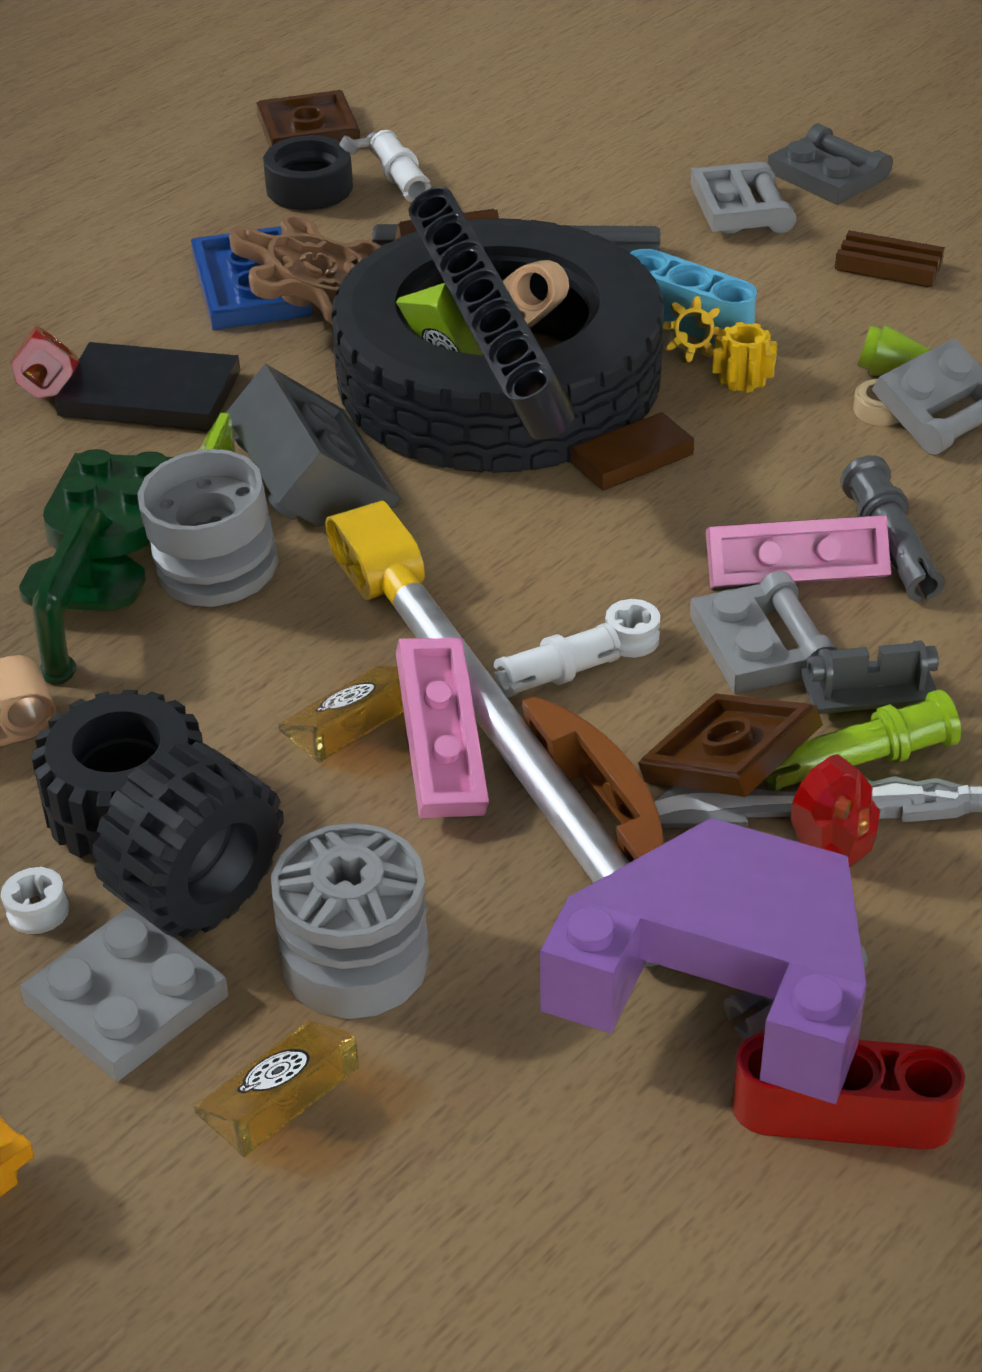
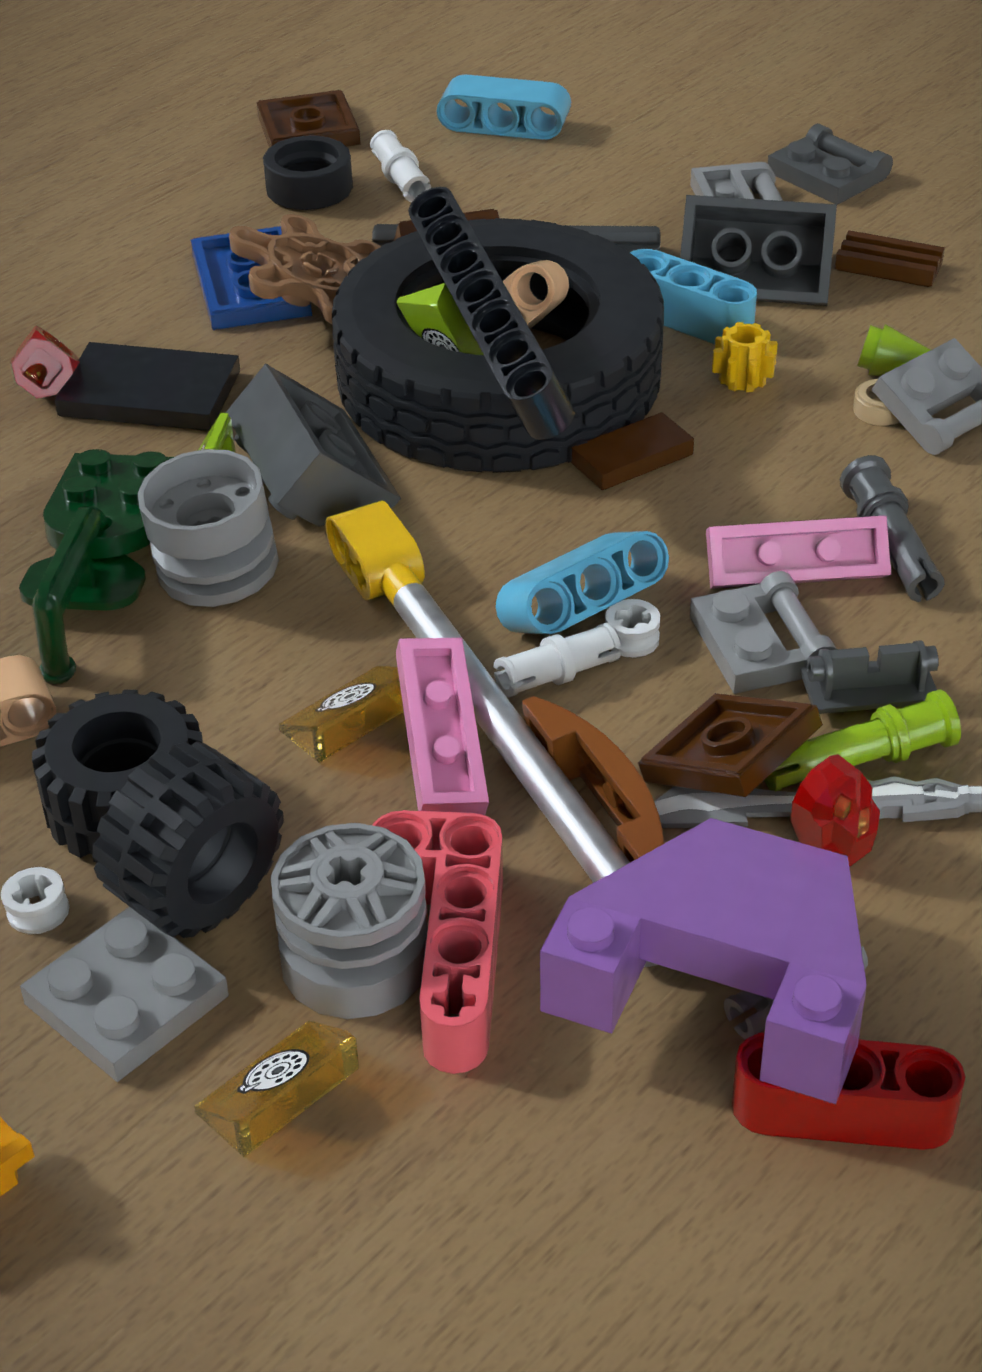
(352, 146): light grey hinge -> none
(465, 891): none -> coral beam
(521, 96): none -> medium azure beam
(559, 587): none -> medium azure beam
(704, 320): yellow gear -> none
(769, 243): none -> dark grey slope

